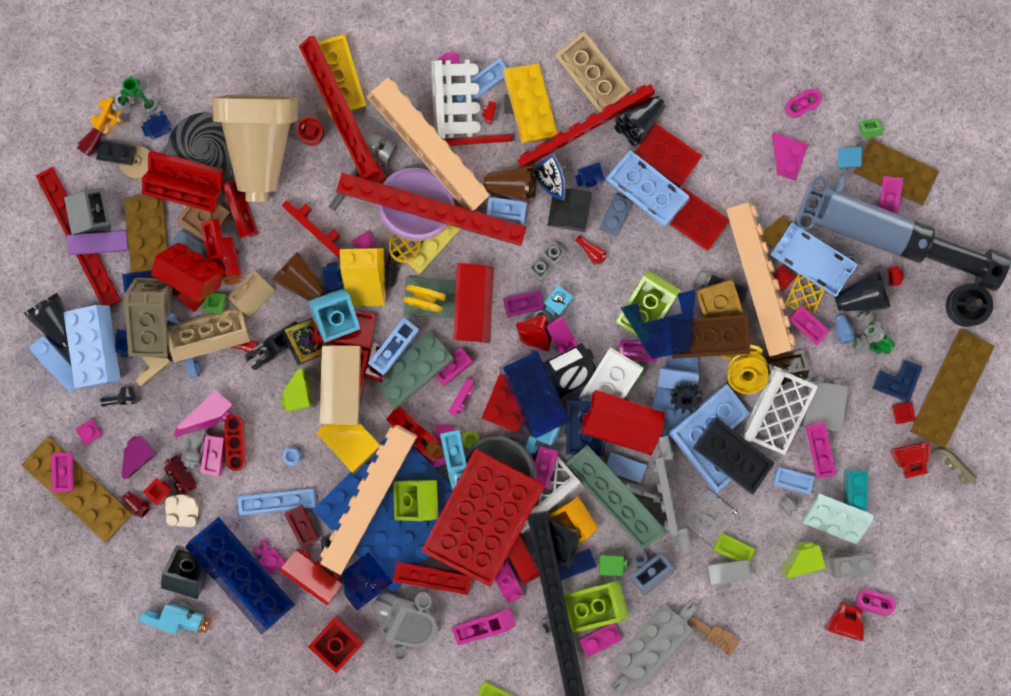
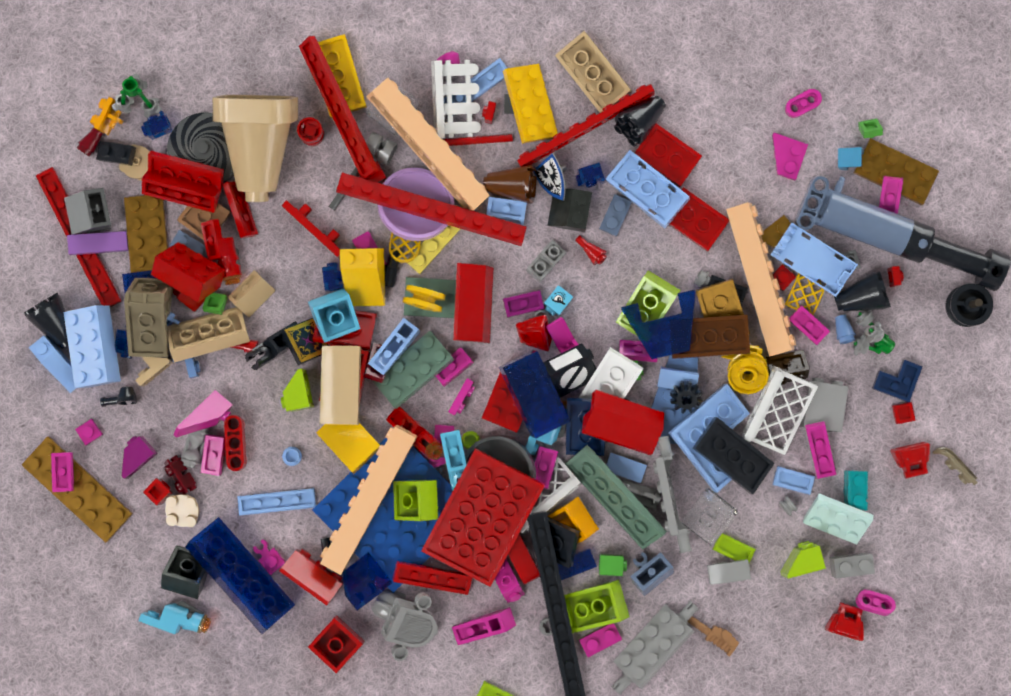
(137, 505): dark red cone -> none
(299, 279): reddish brown cone -> none
(301, 525): dark red plate -> none
(952, 388): pearl gold plate -> none

